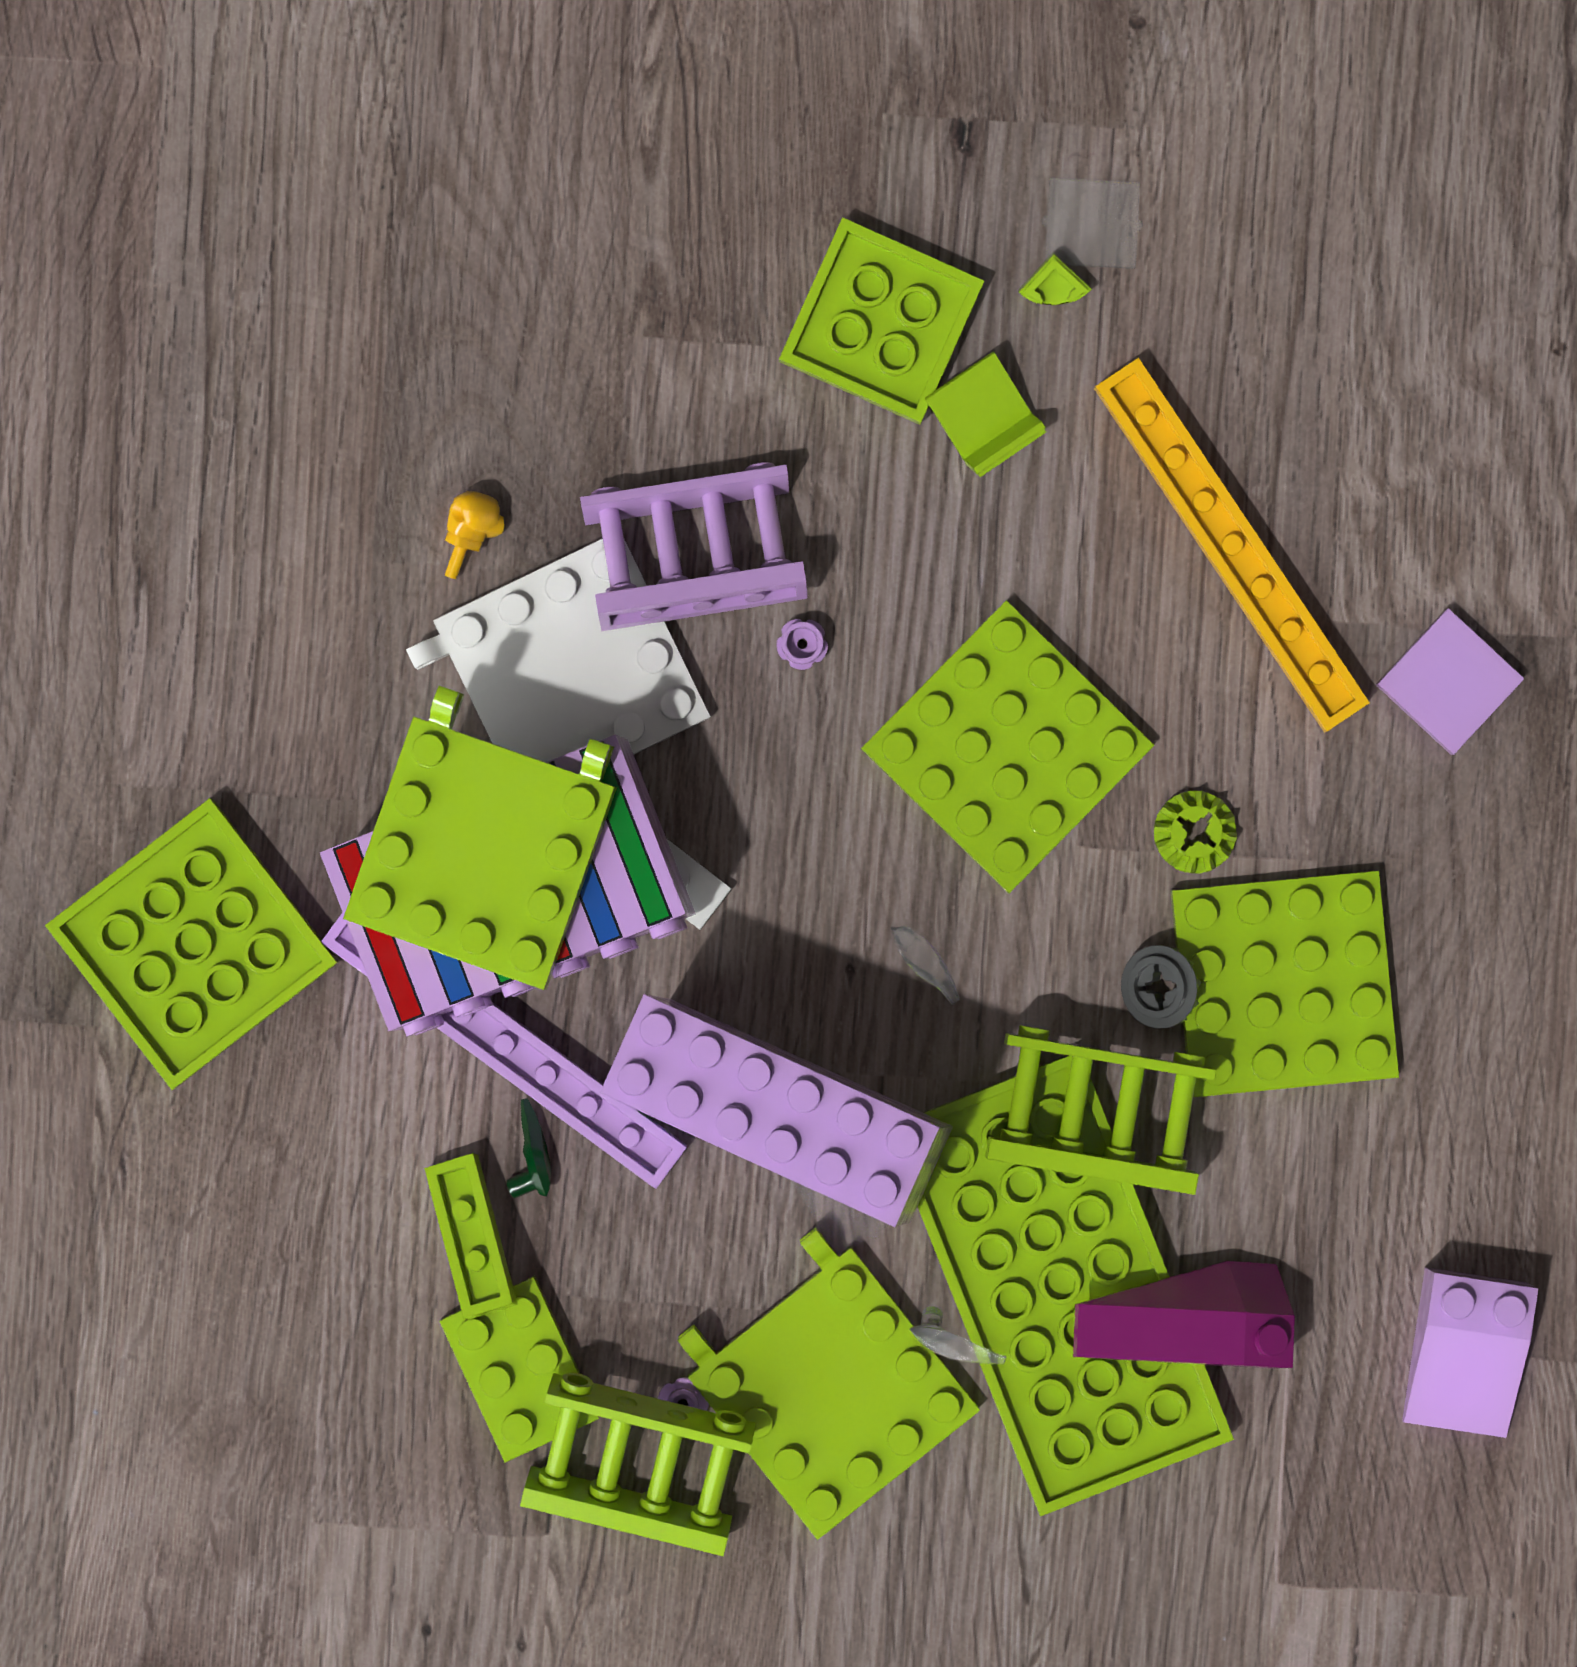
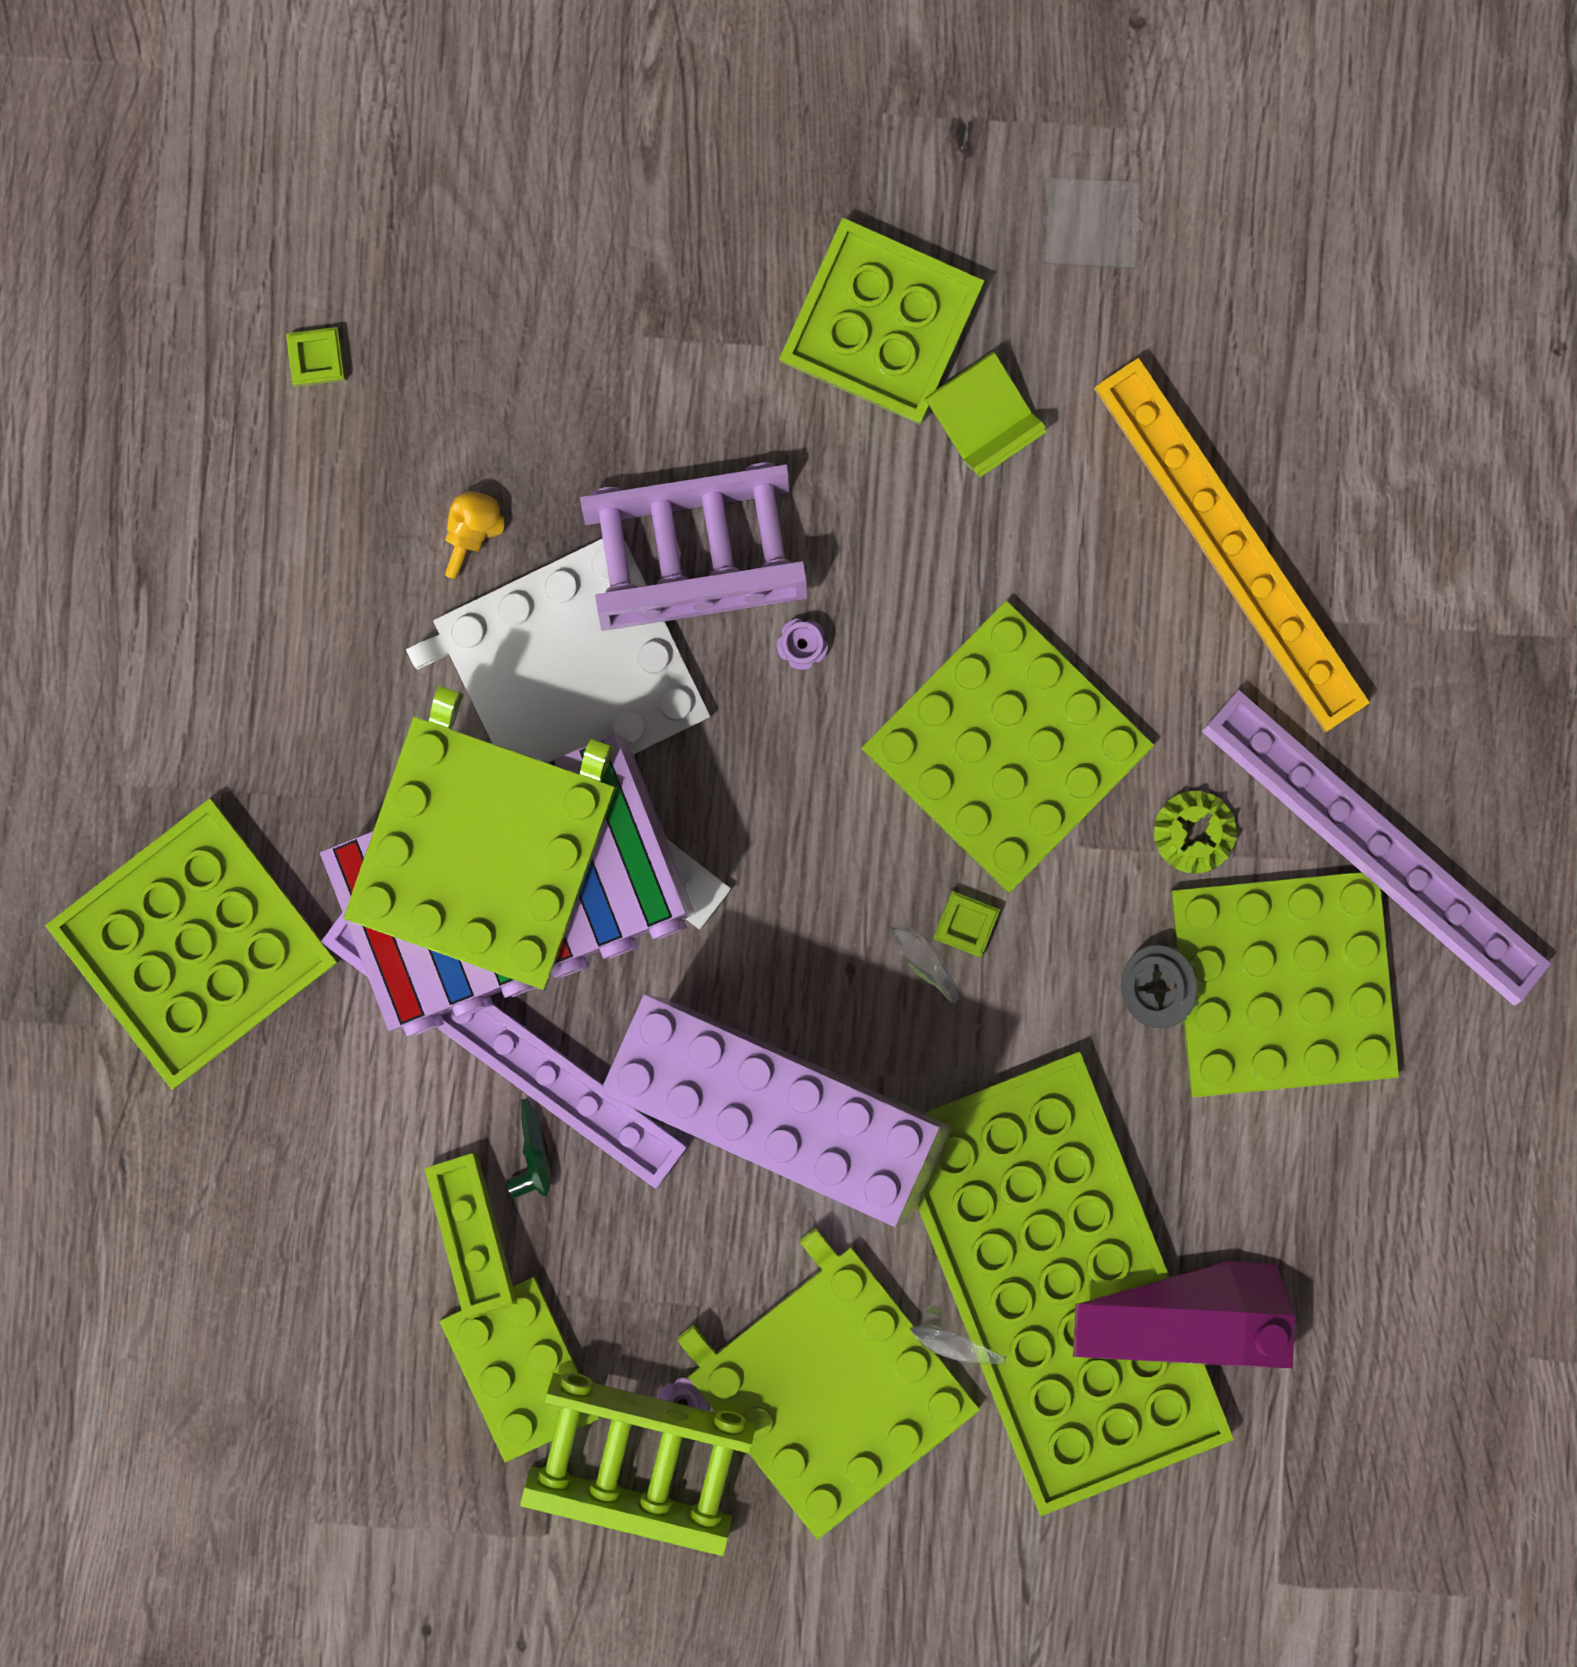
(315, 357): none -> lime tile
(966, 924): none -> lime tile
(1054, 284): lime tile -> none
(1118, 1160): lime fence -> none
(1376, 848): none -> lavender plate
(1449, 681): lavender tile -> none
(1469, 1351): lavender slope -> none

